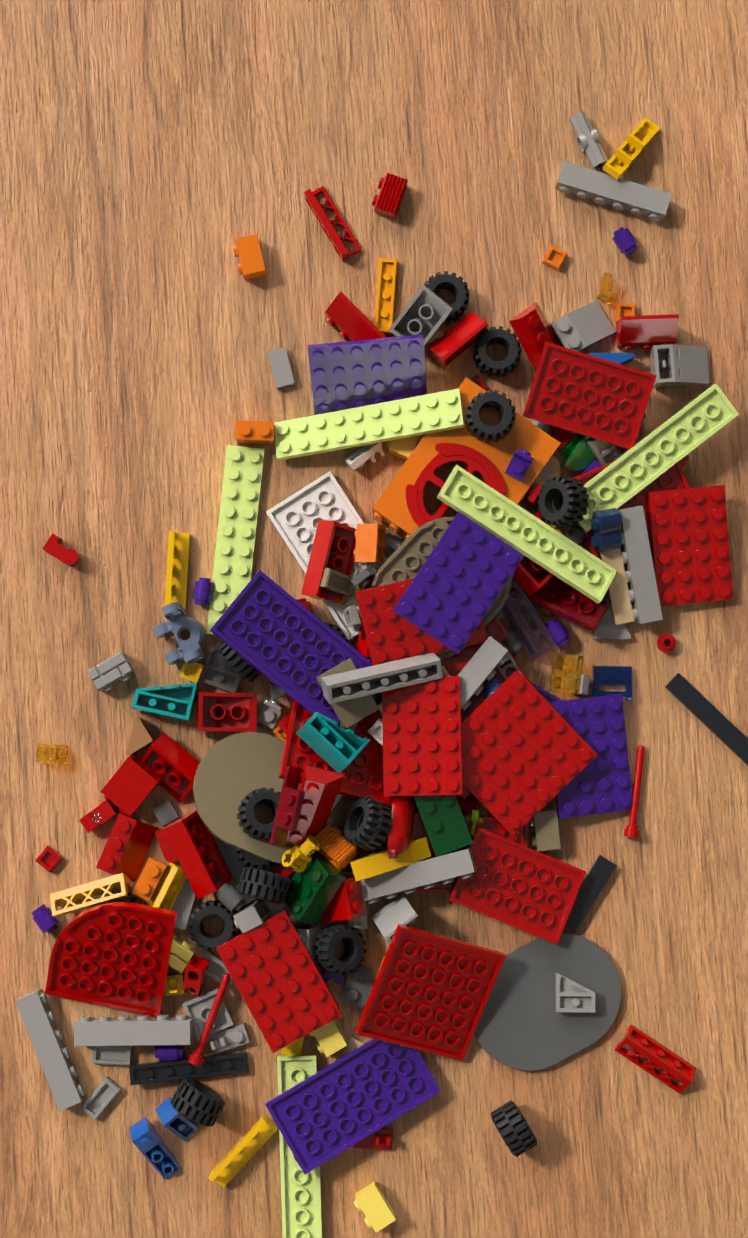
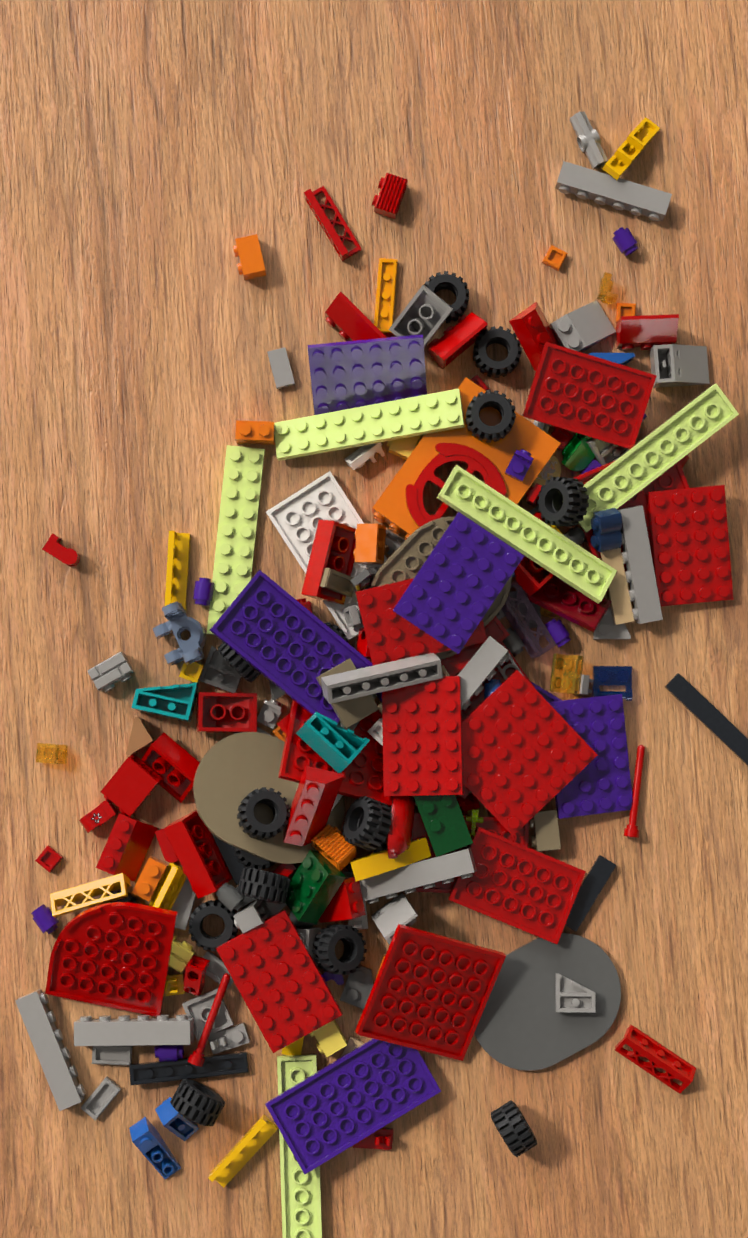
(165, 813): flat silver tile -> none
(288, 807): dark red bracket -> none
(301, 854): yellow connector -> none
(375, 1207): light yellow brick -> none
(660, 643): red plate -> none

